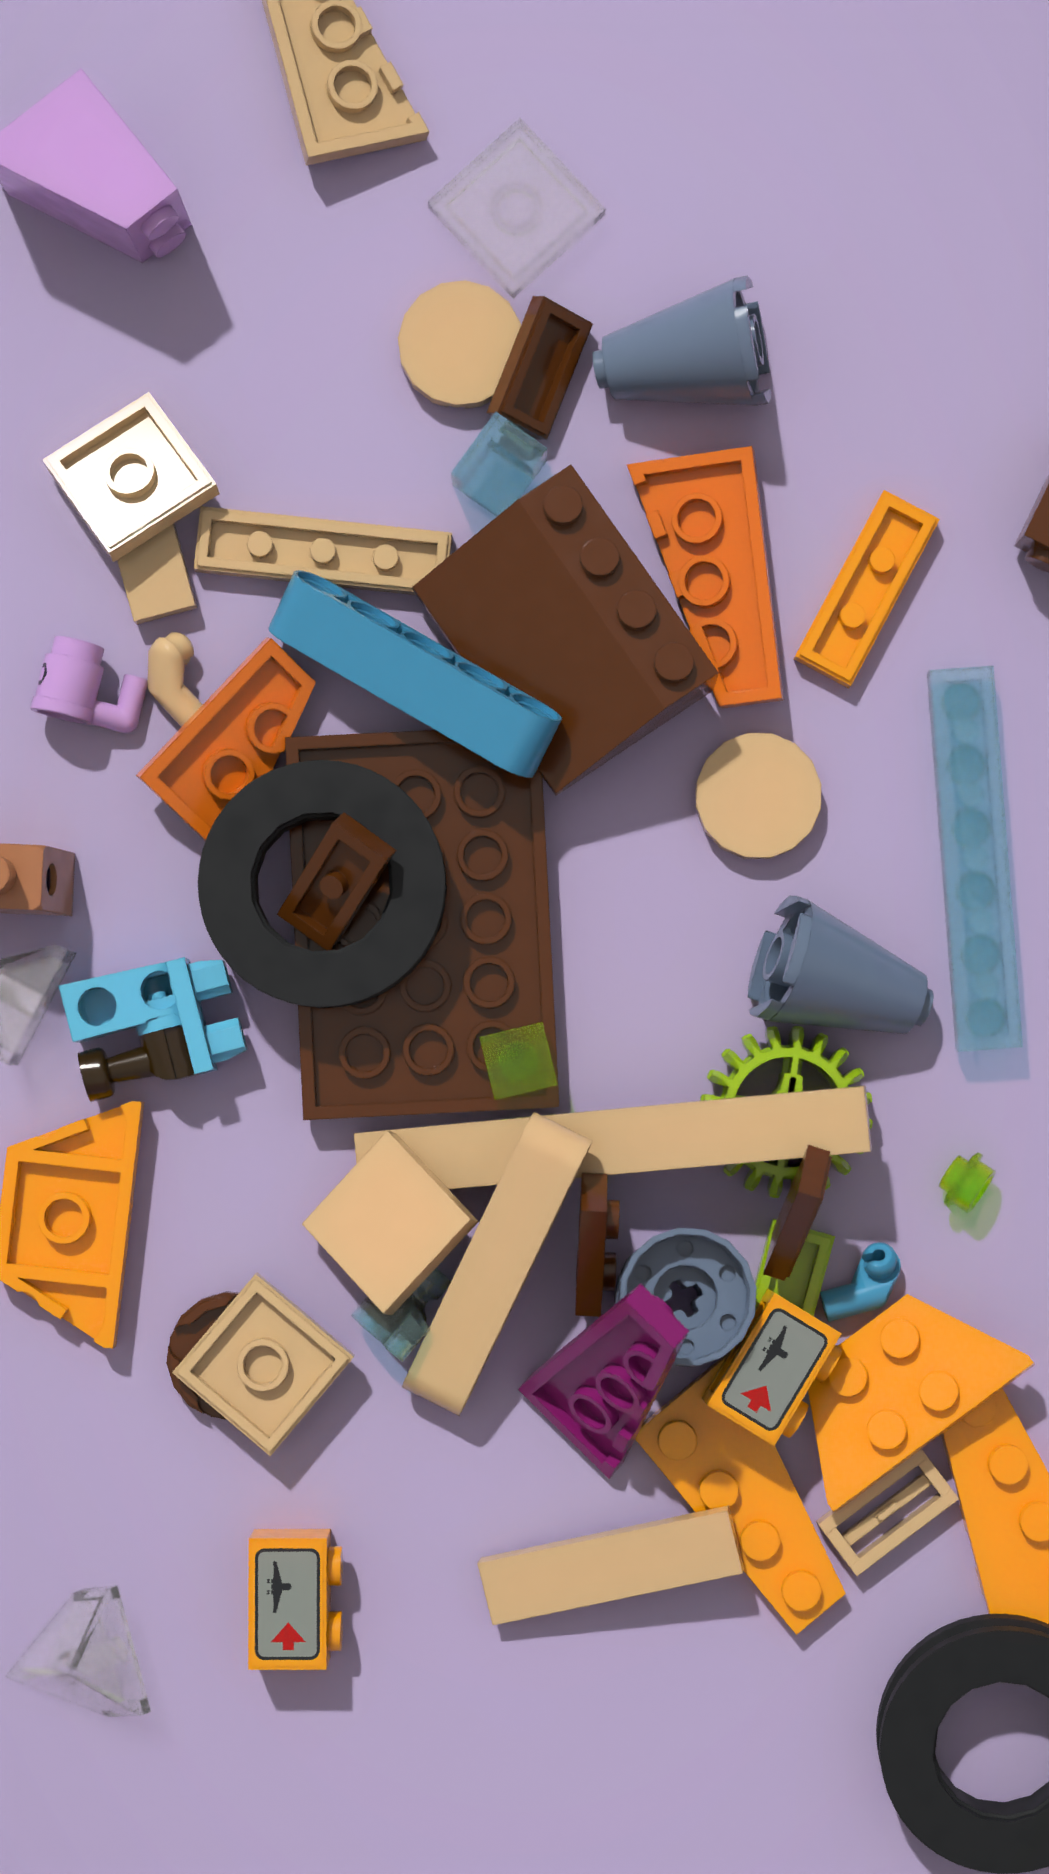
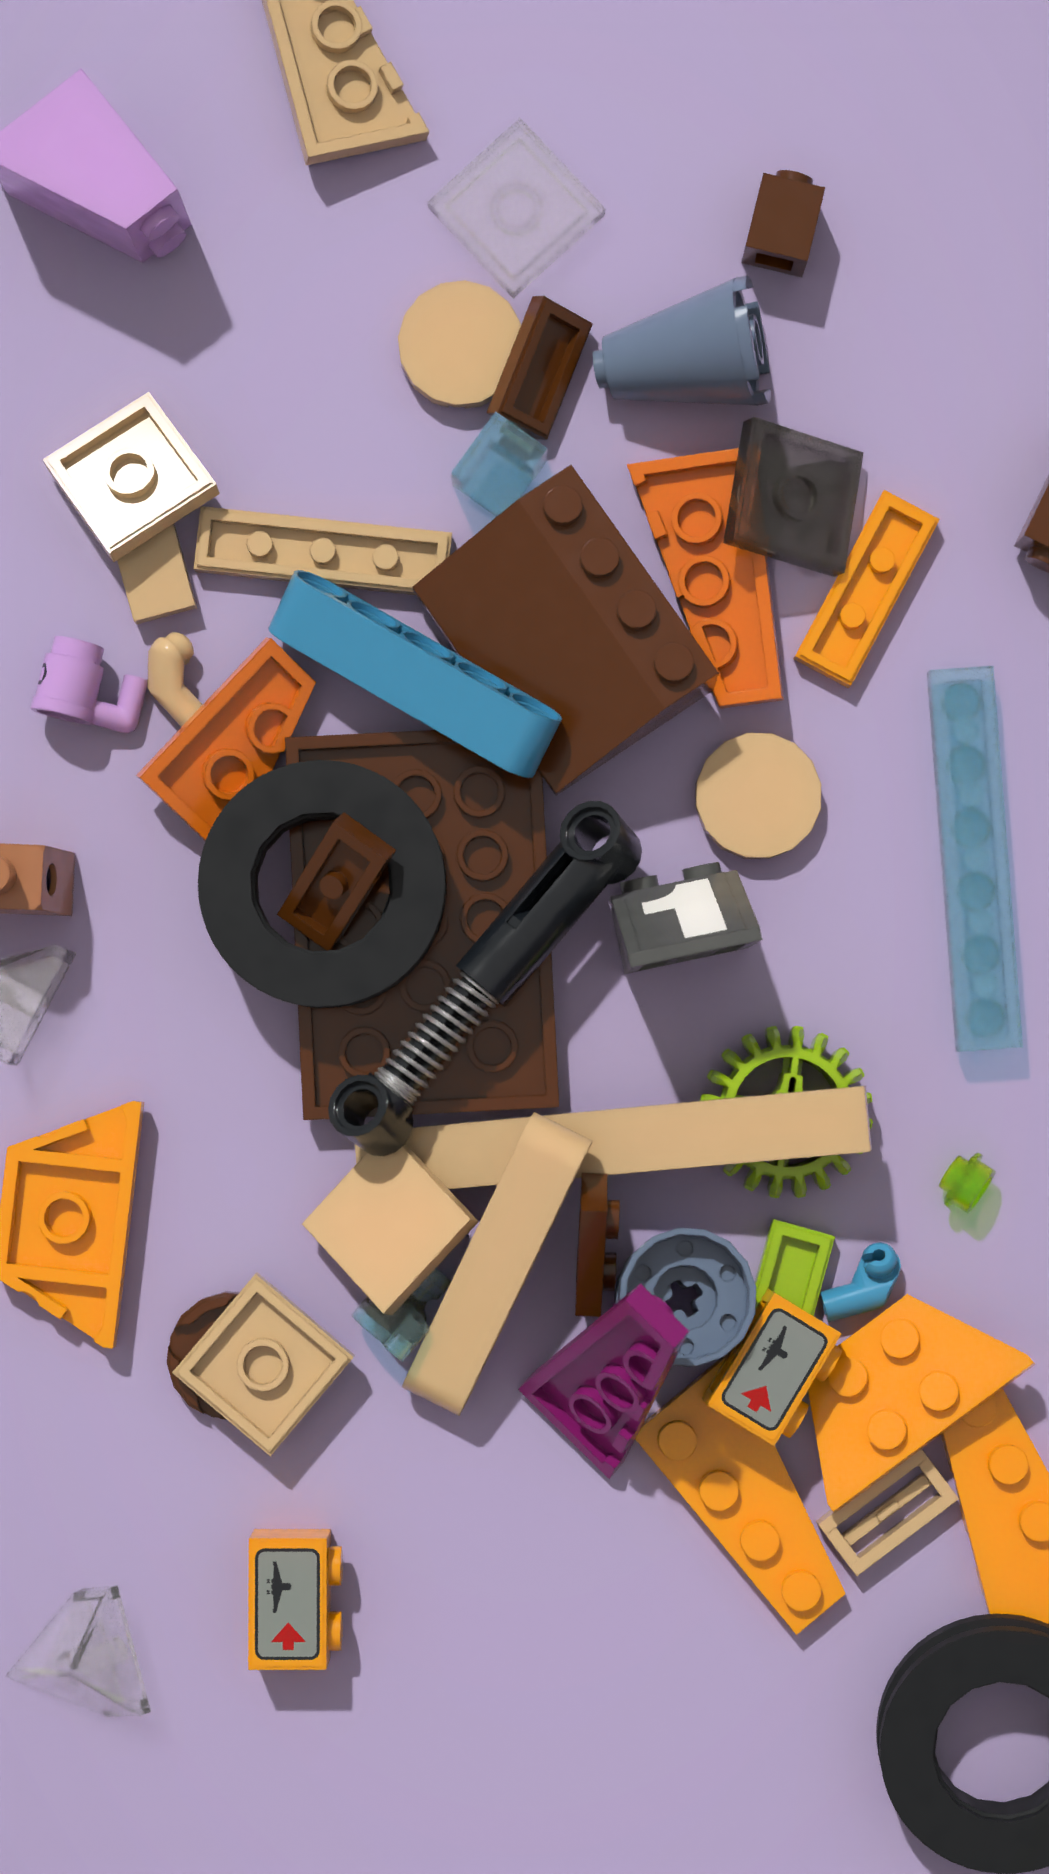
(168, 1018): medium azure hips -> none
(491, 973): none -> black piece
(518, 1060): clear neon green plate -> none
(611, 1565): tan tile -> none
(683, 918): none -> dark grey slope
(783, 222): none -> reddish brown brick
(793, 497): none -> clear smoke tile
(798, 1213): reddish brown tile -> none
(833, 976): sand blue cone -> none

